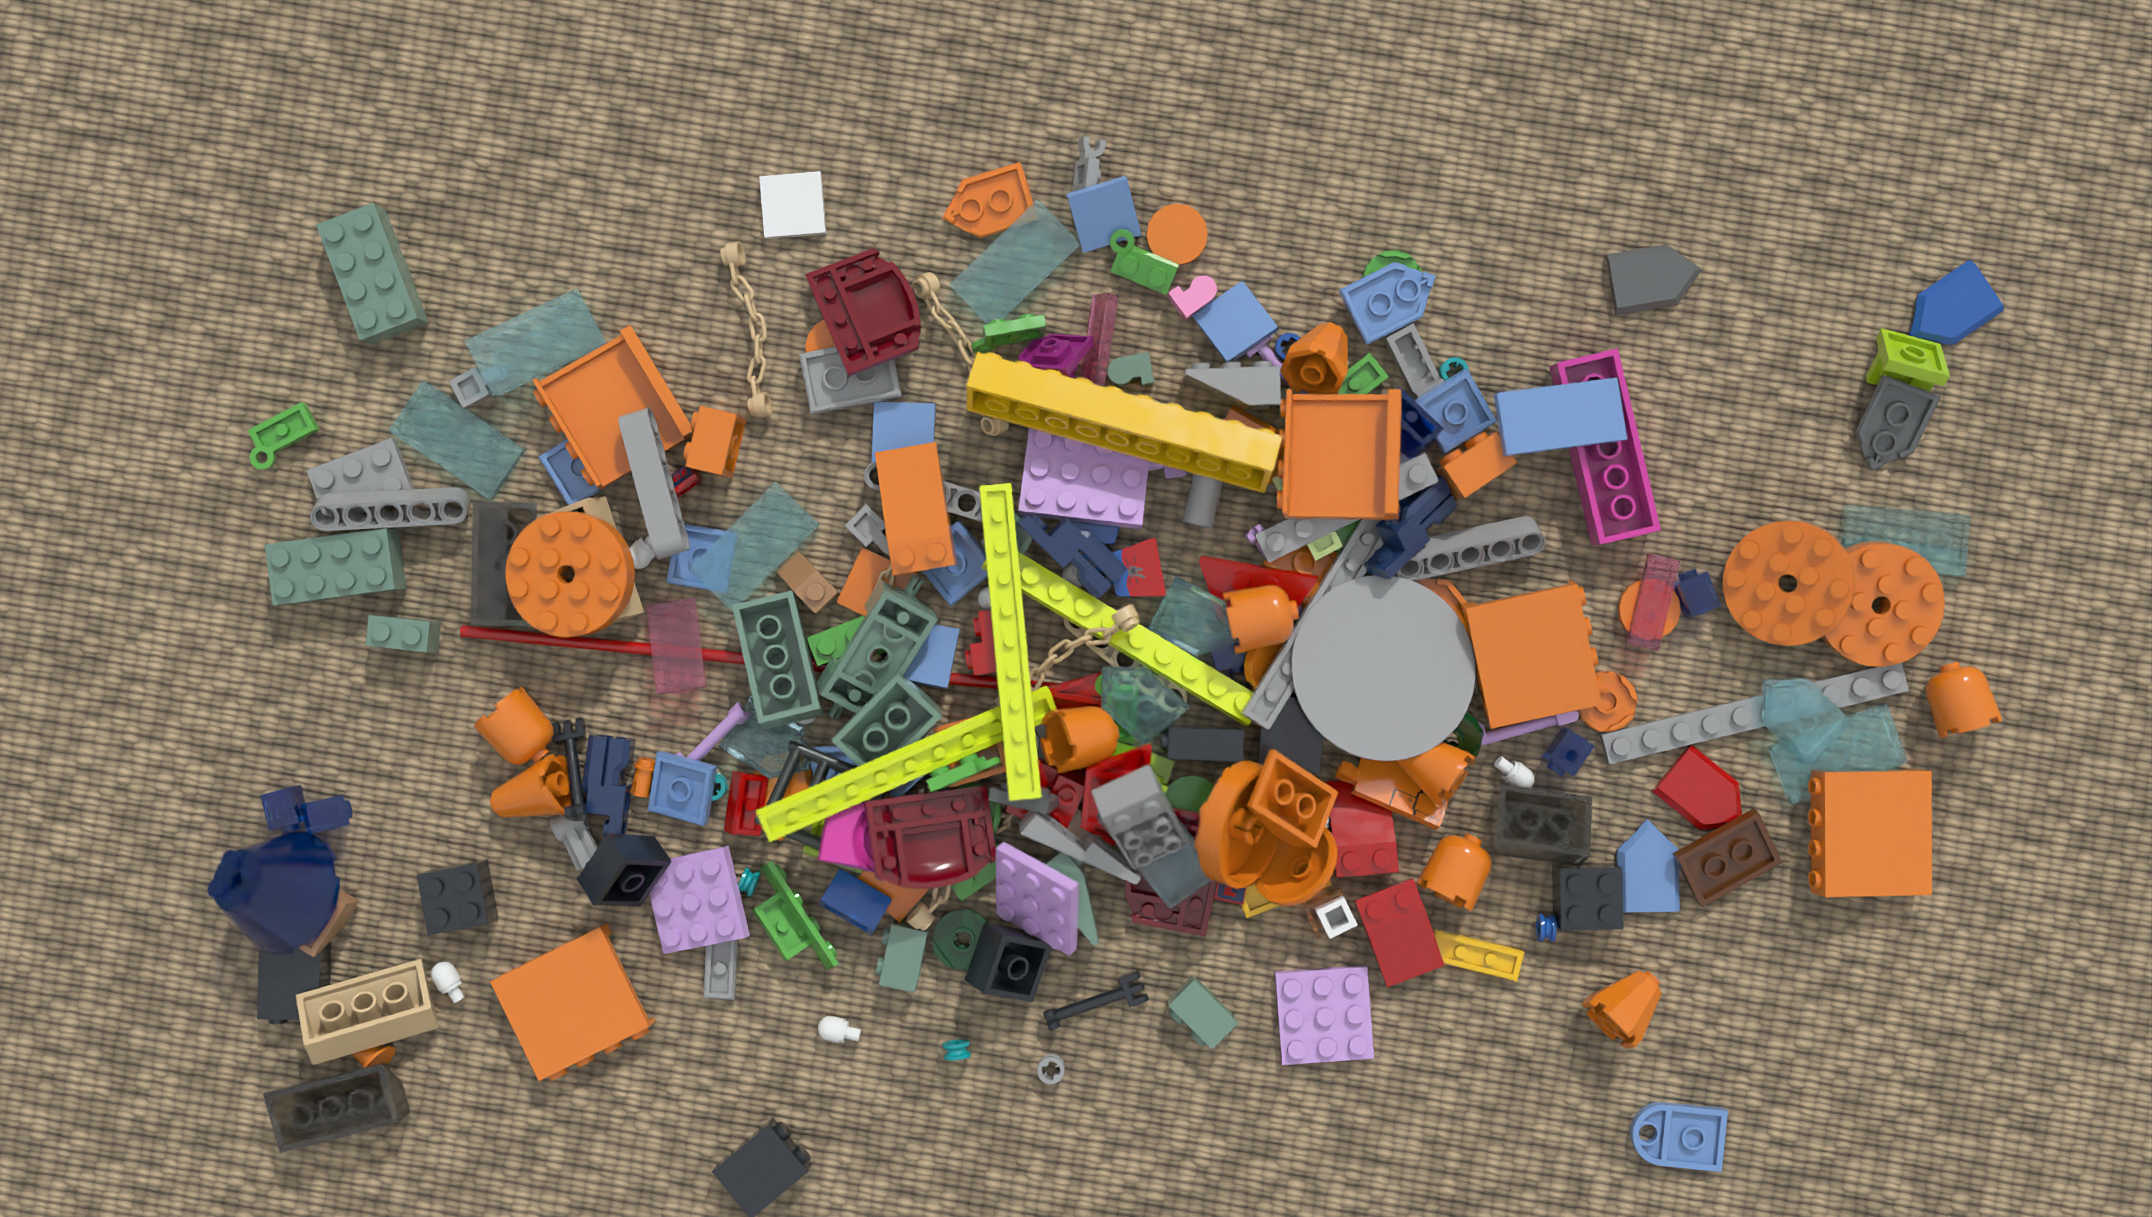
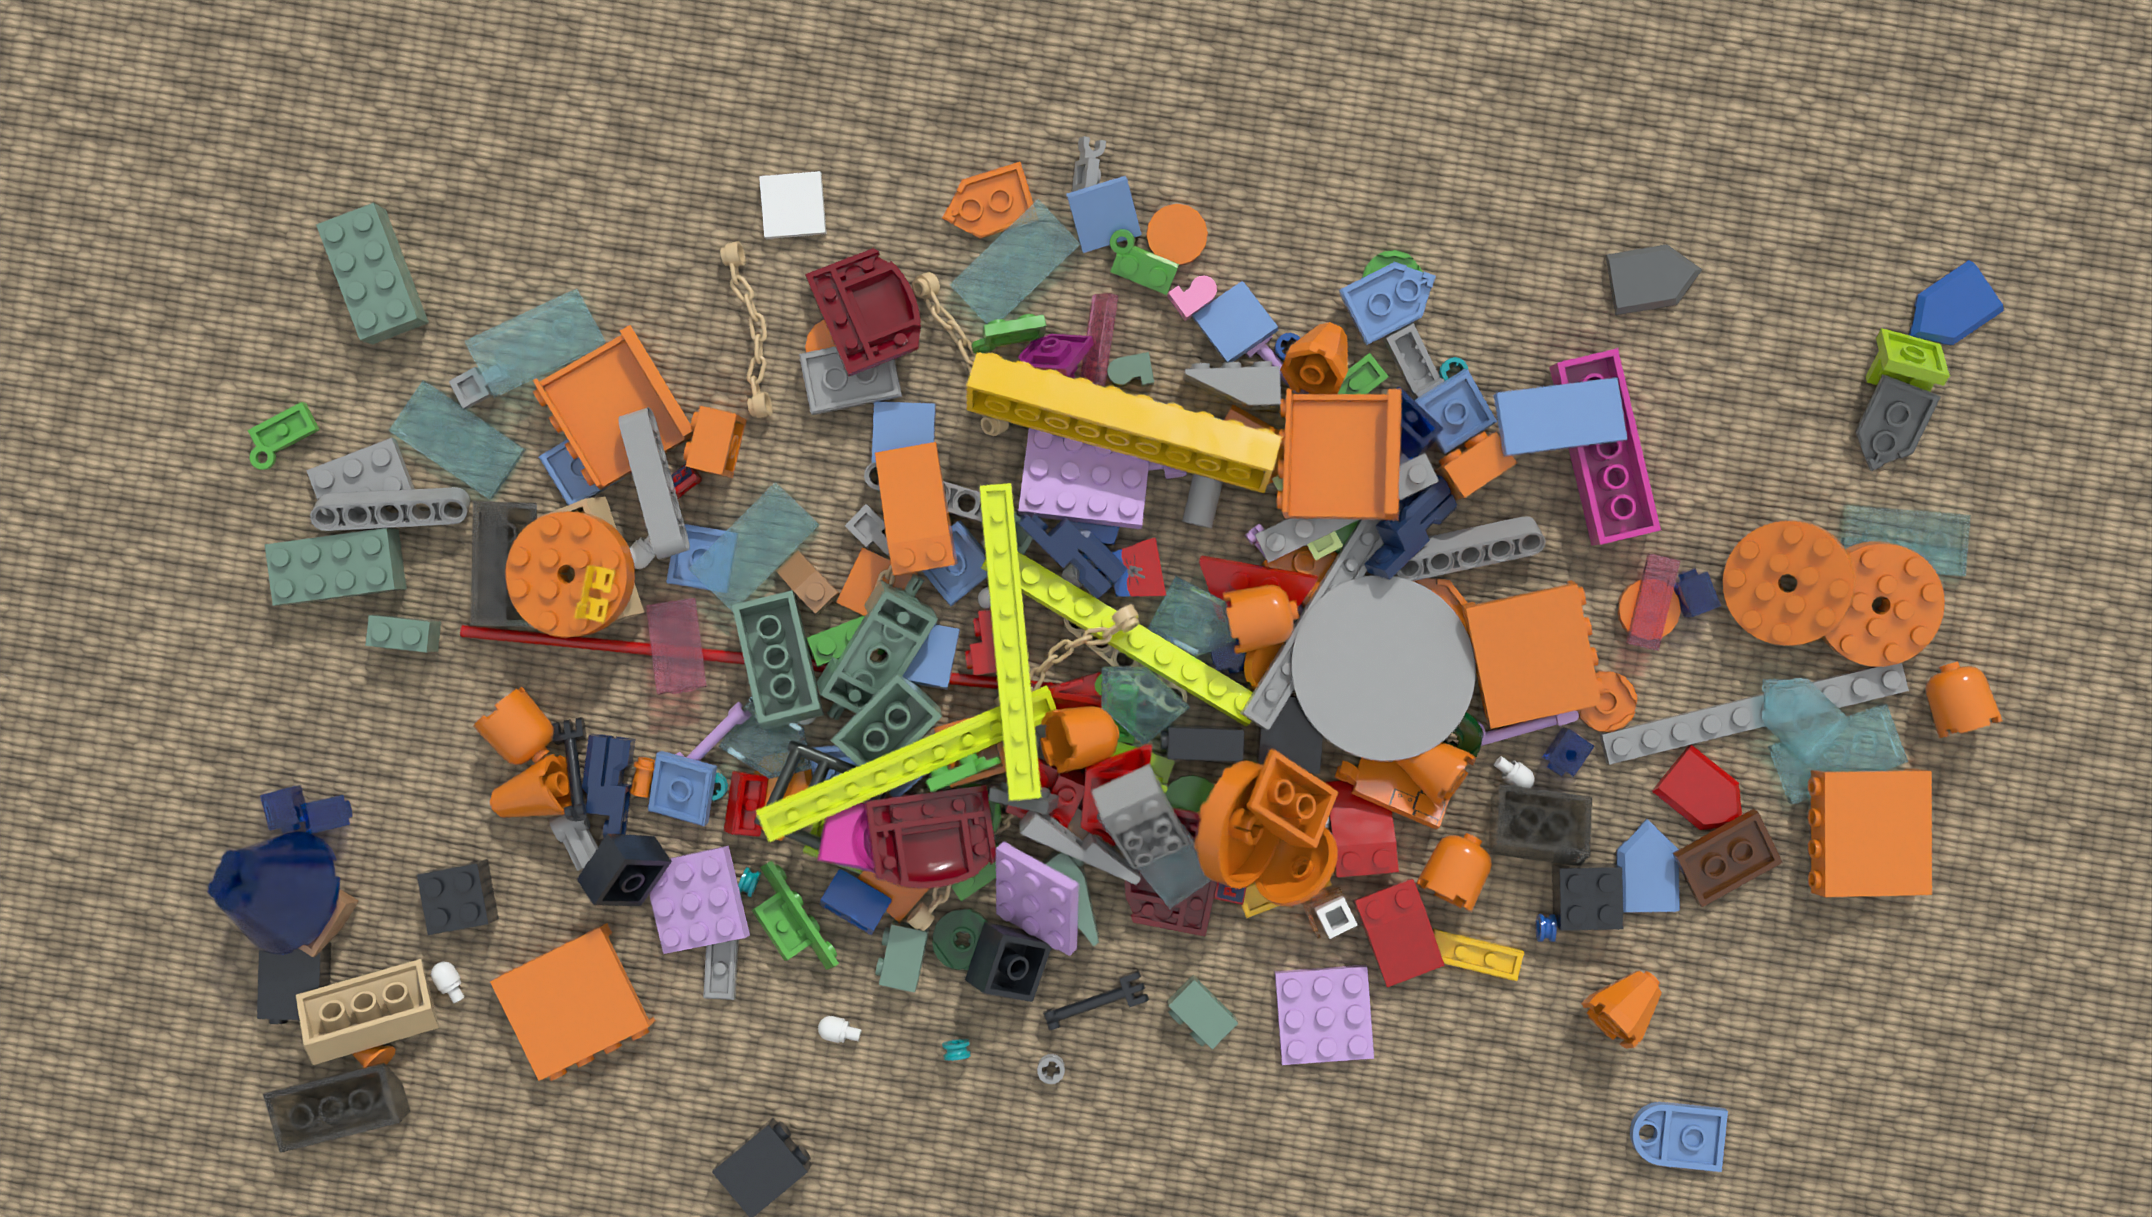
(595, 603): none -> yellow piece

